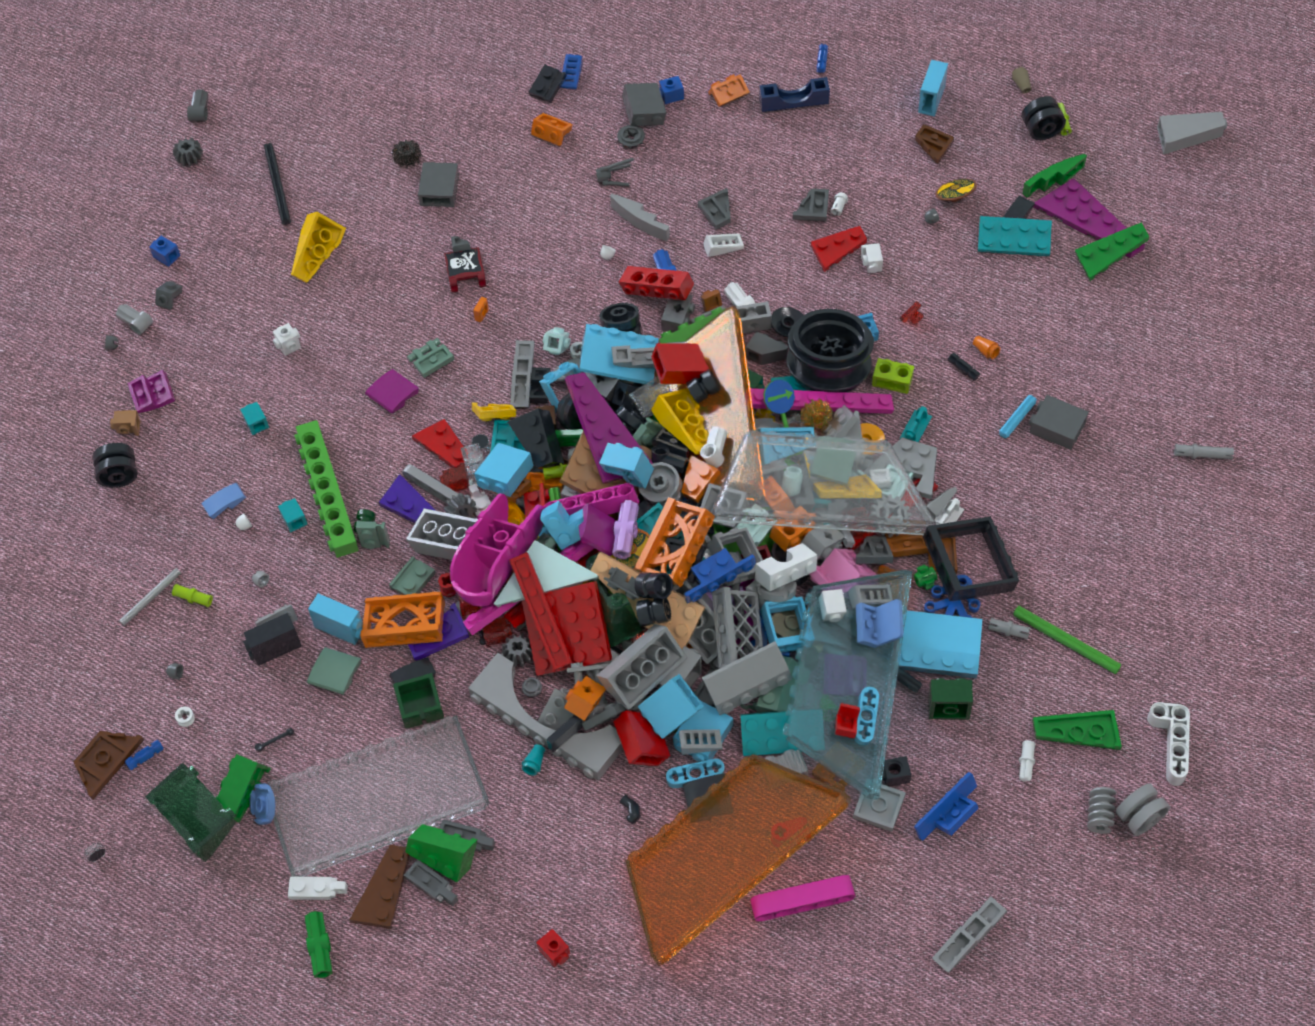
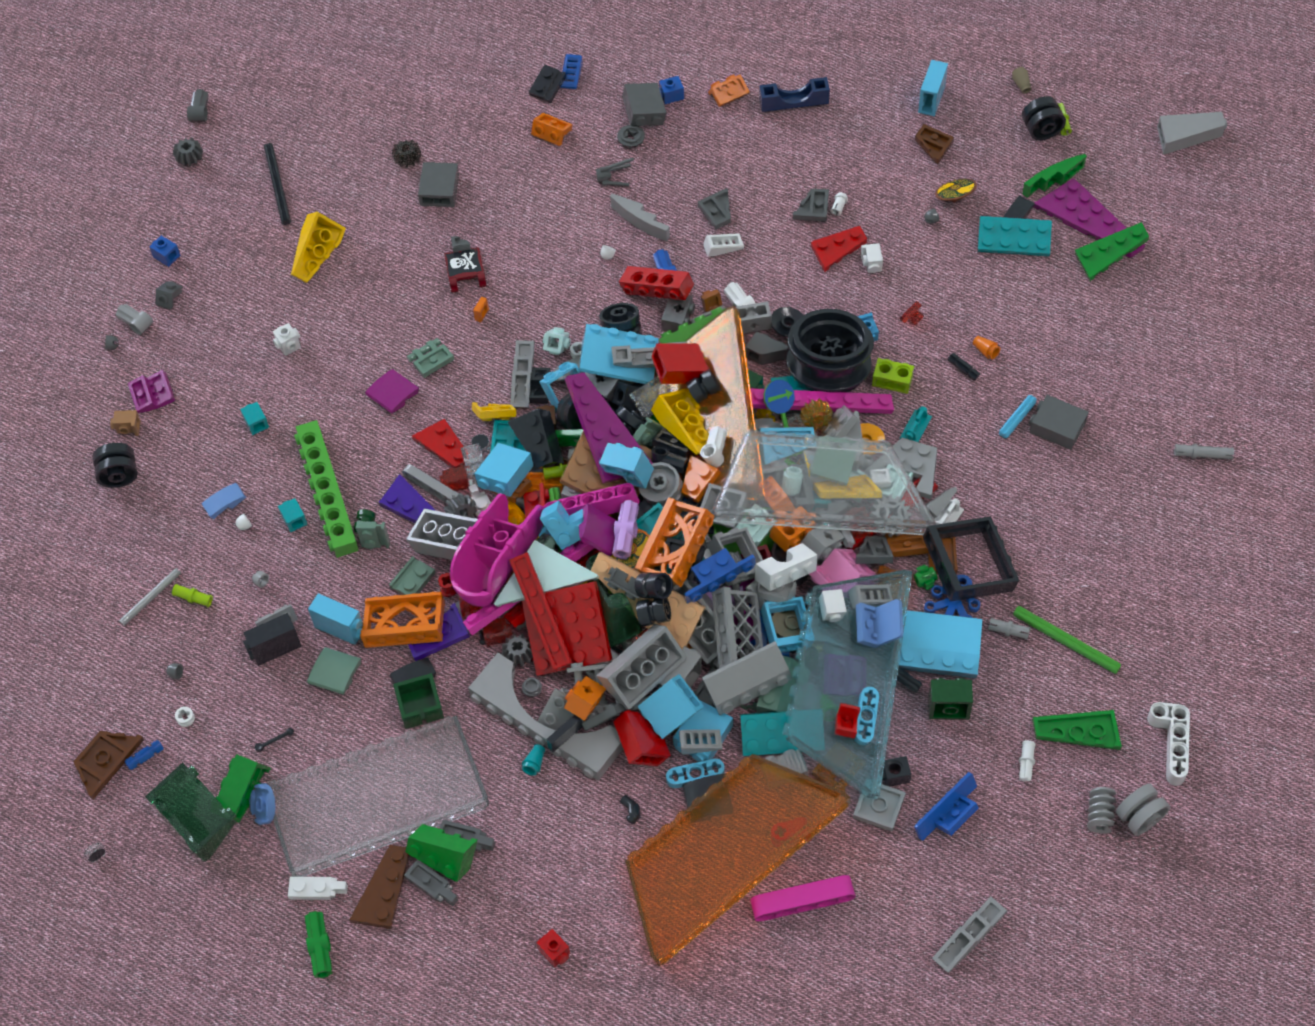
(822, 58): blue axle -> none

